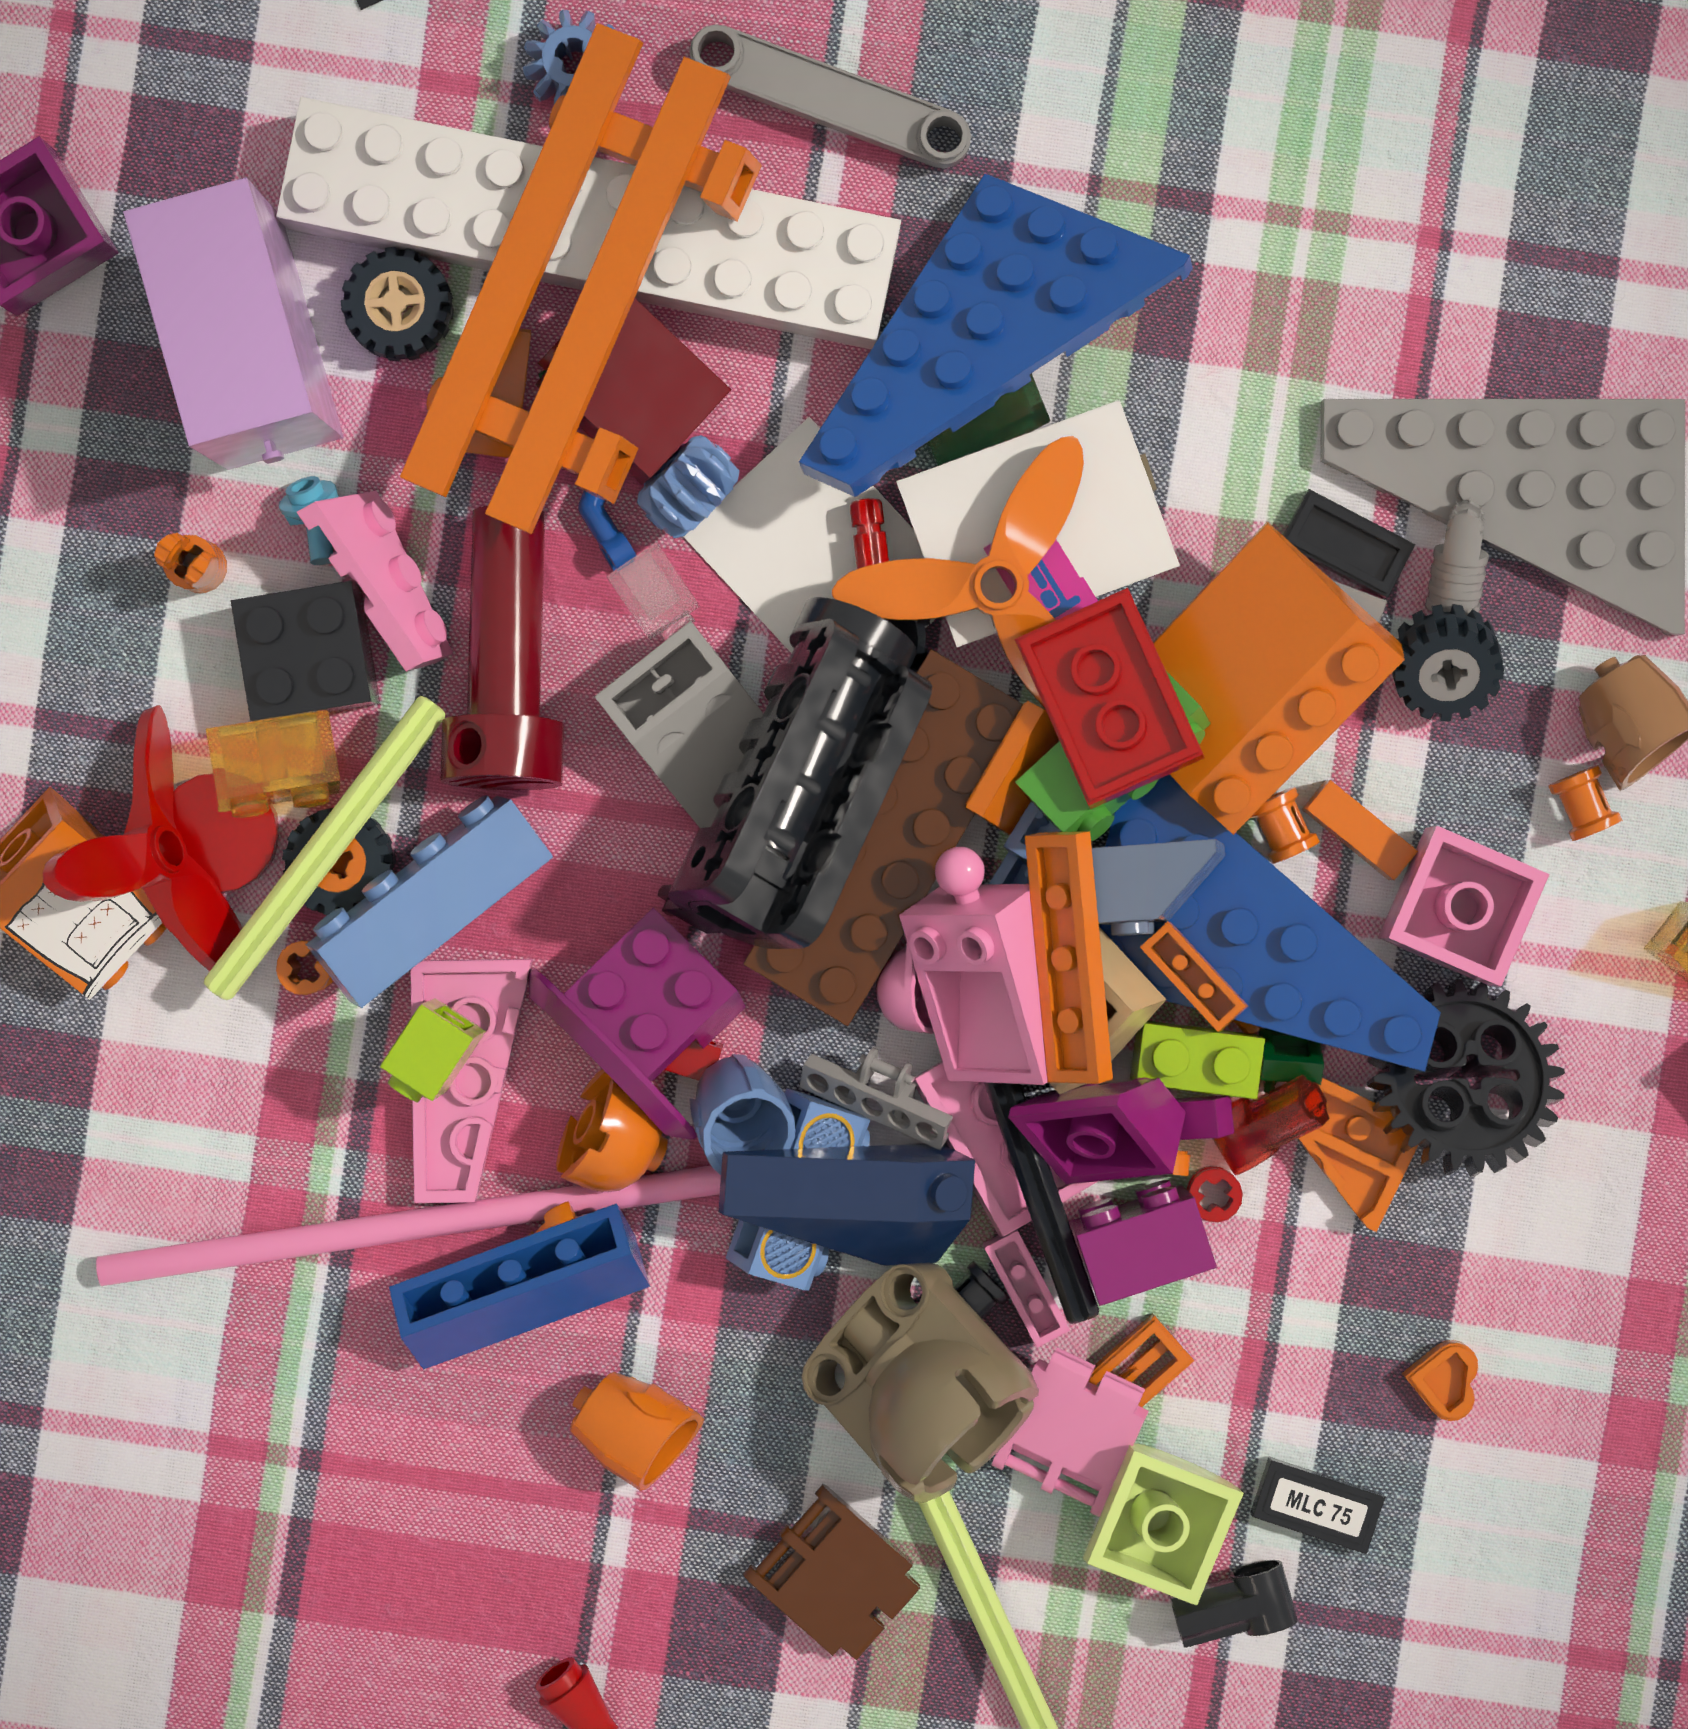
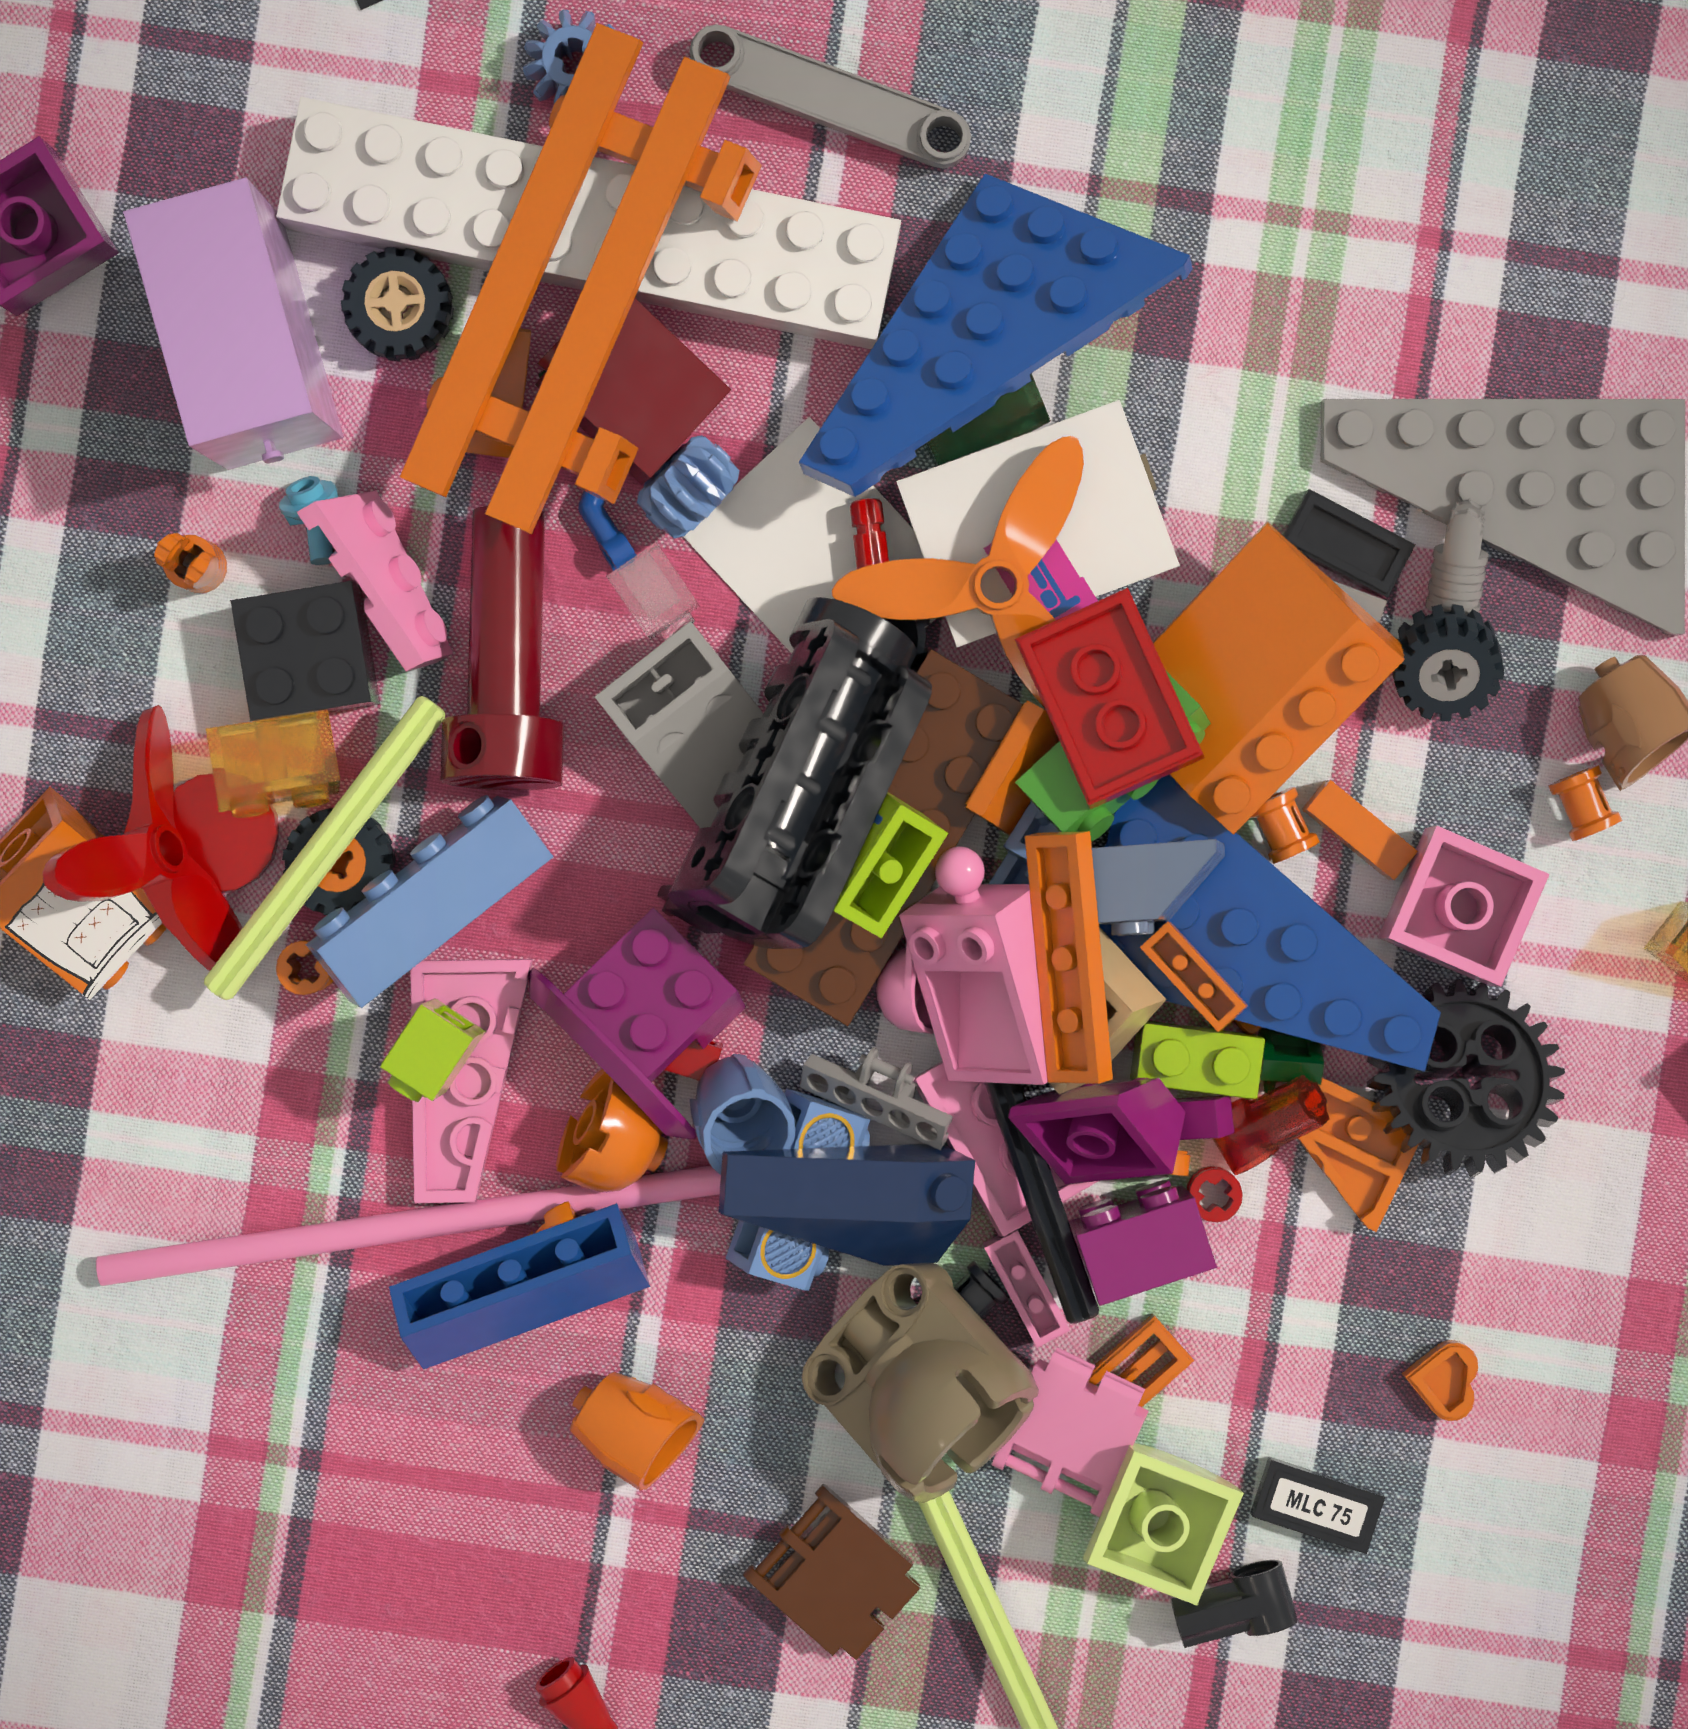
(889, 865): none -> lime brick

